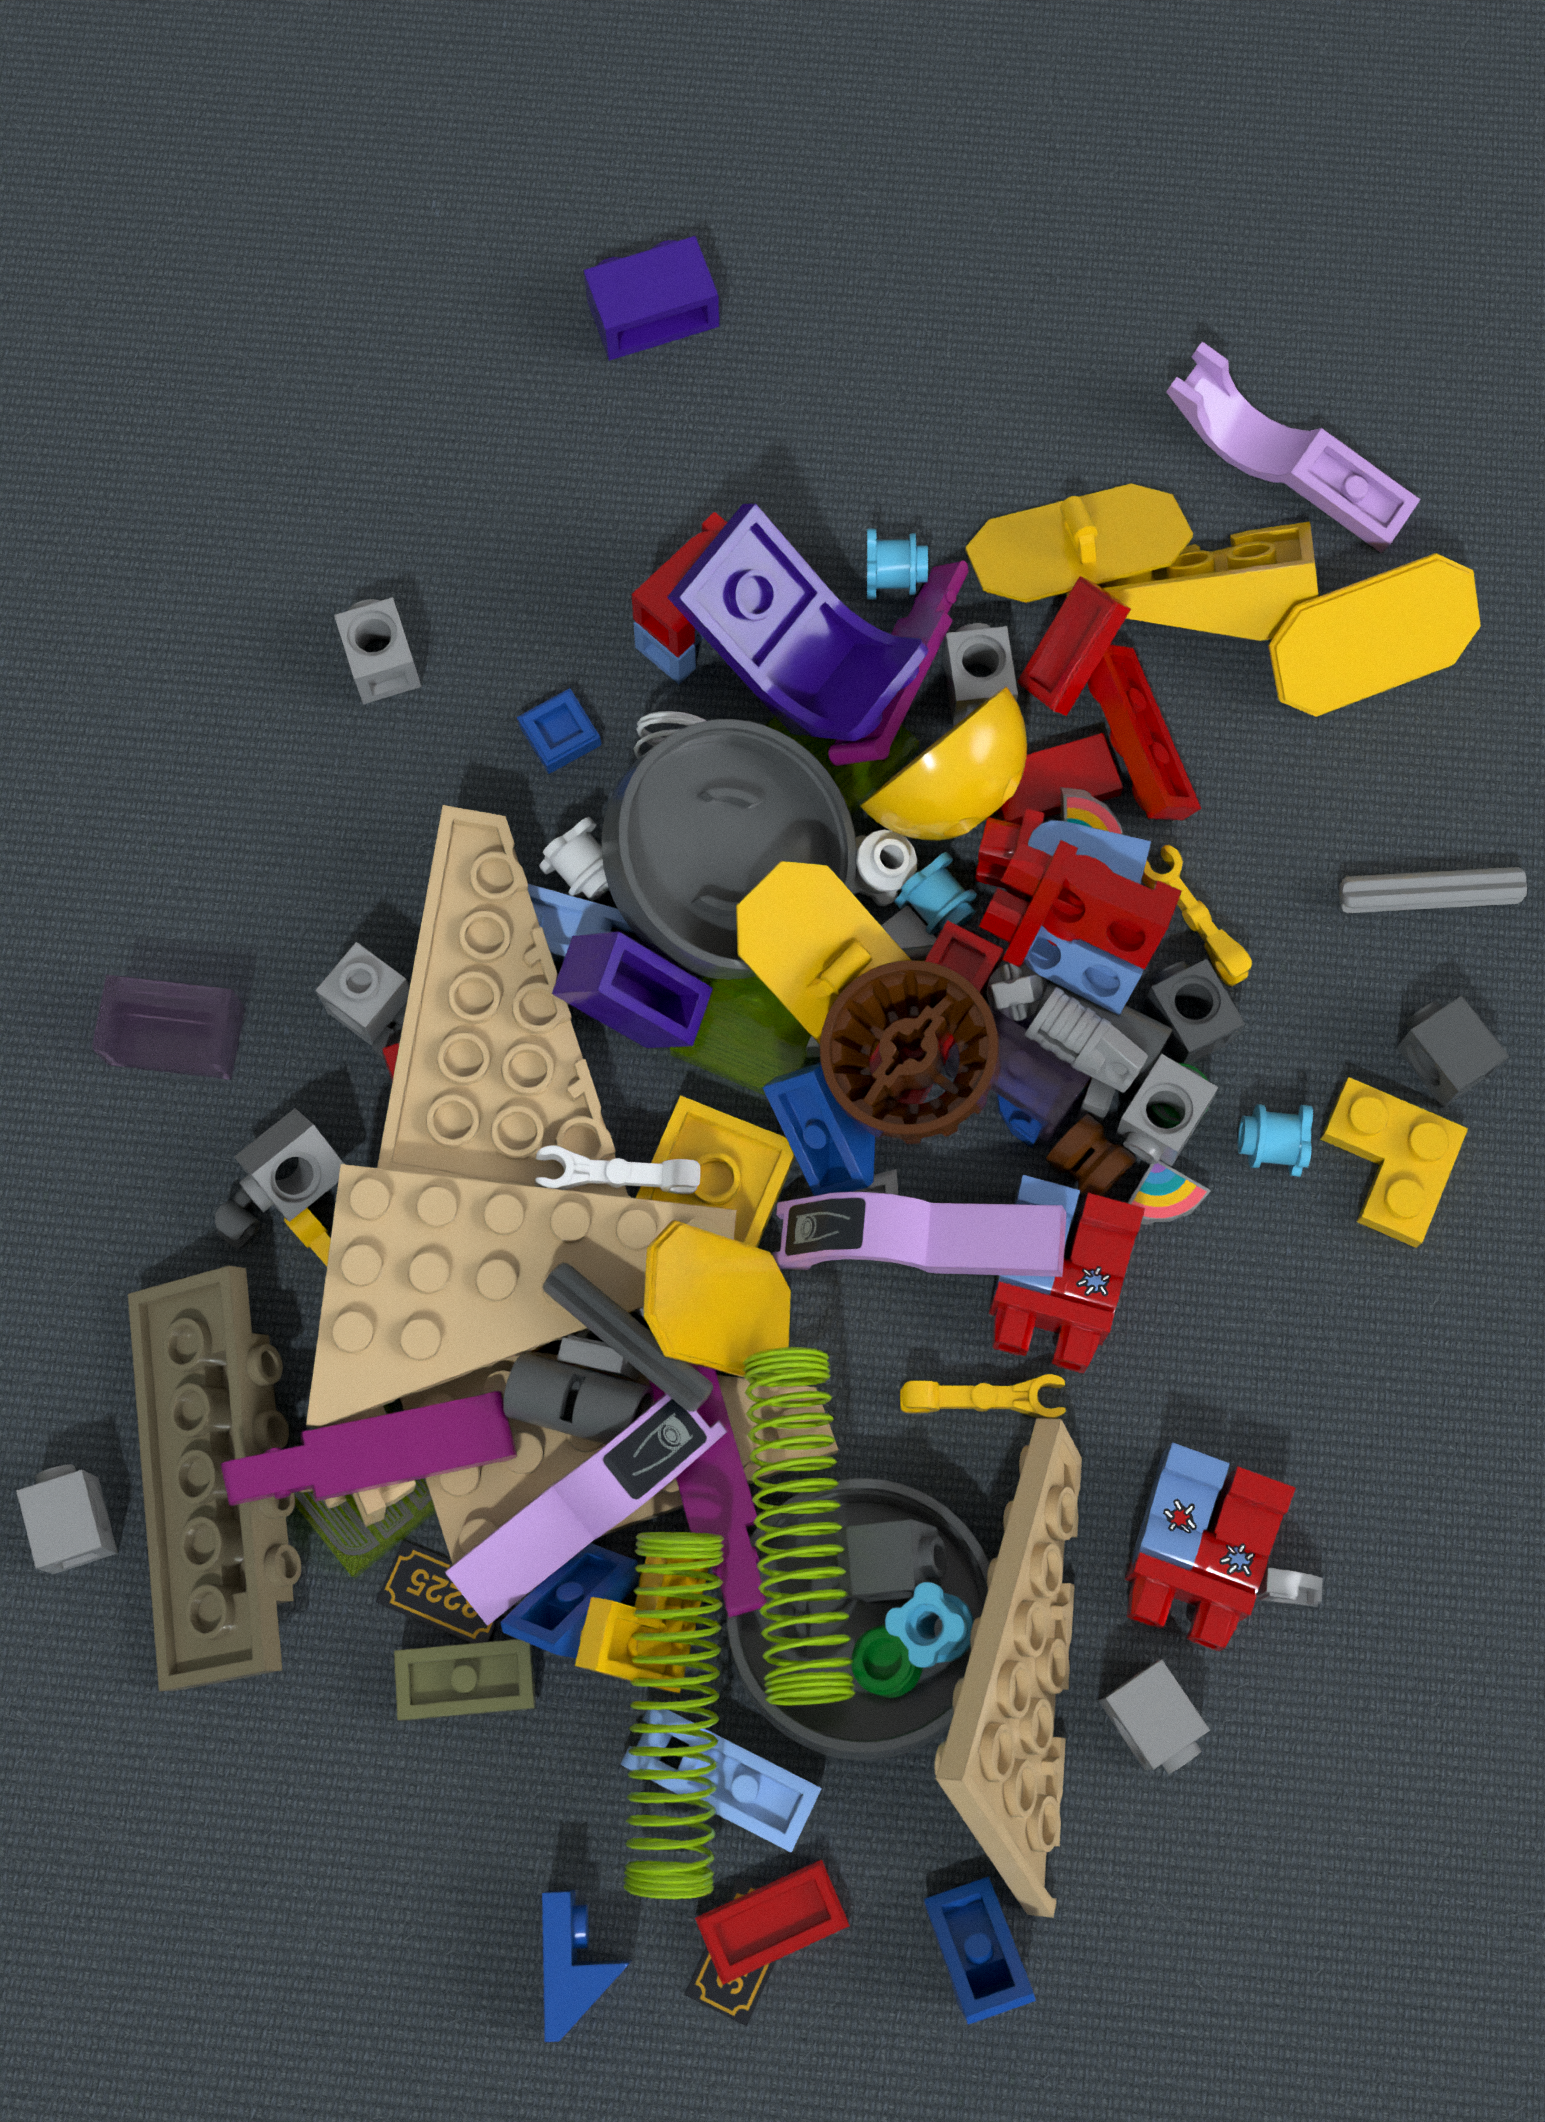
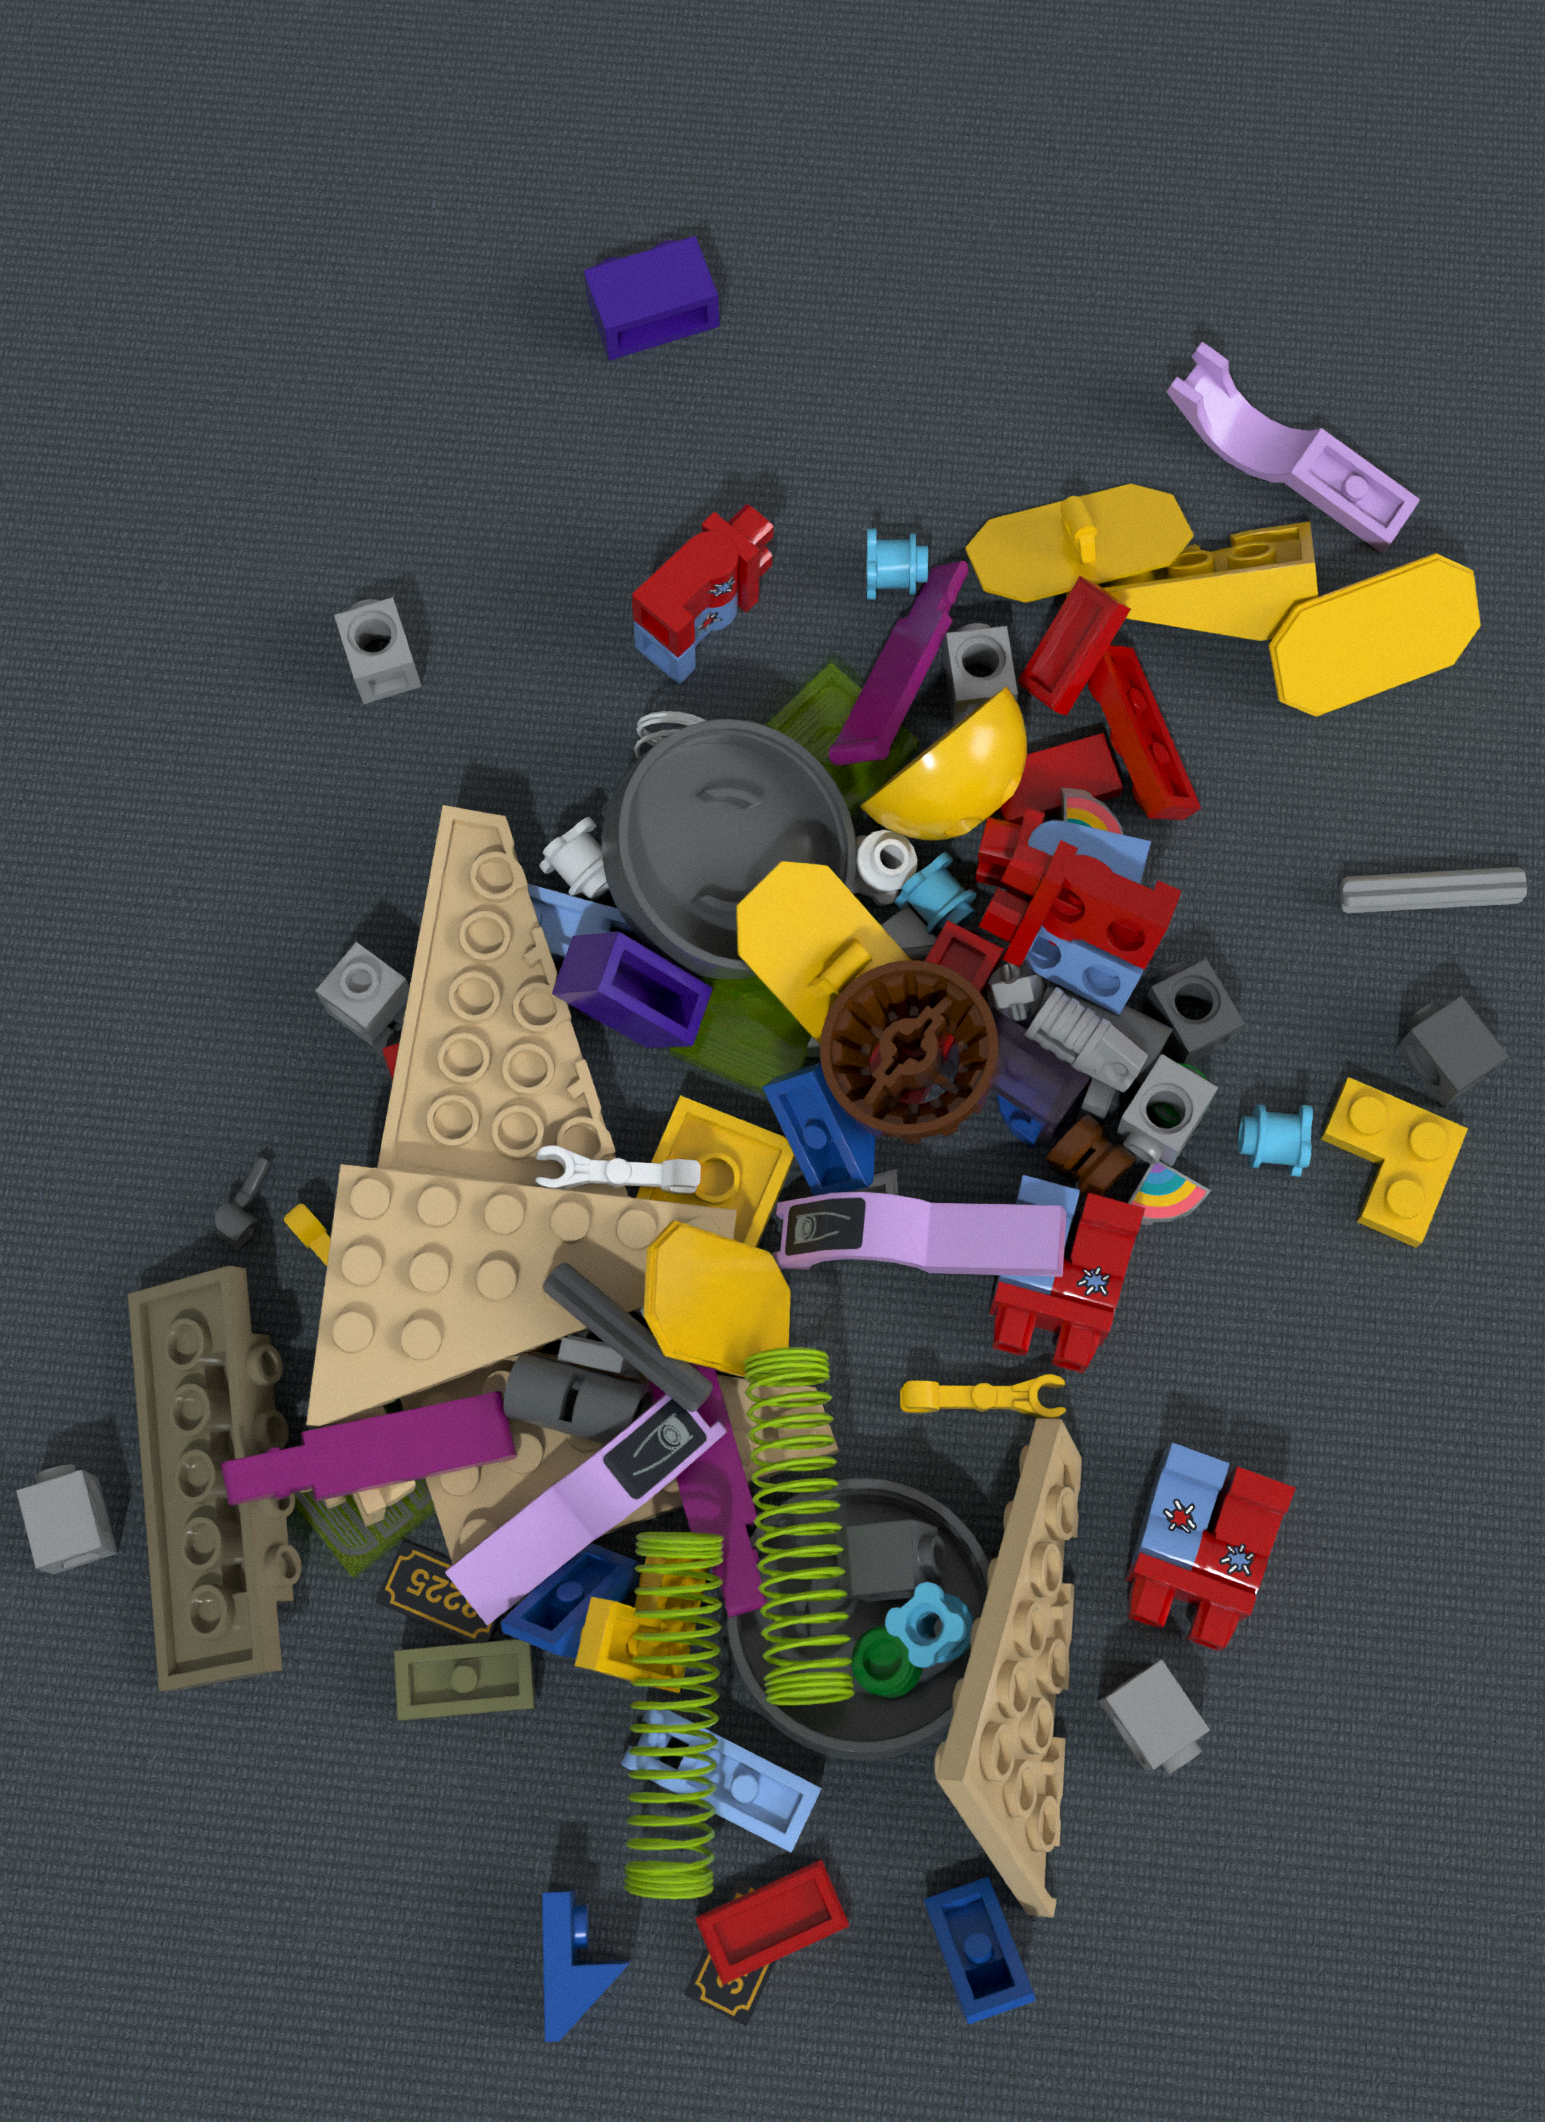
(168, 1027): clear purple panel -> none
(316, 1169): light grey brick -> none
(559, 731): blue tile -> none
(791, 635): dark purple bracket -> none
(1226, 954): yellow piece -> none
(1290, 1587): light grey tile -> none

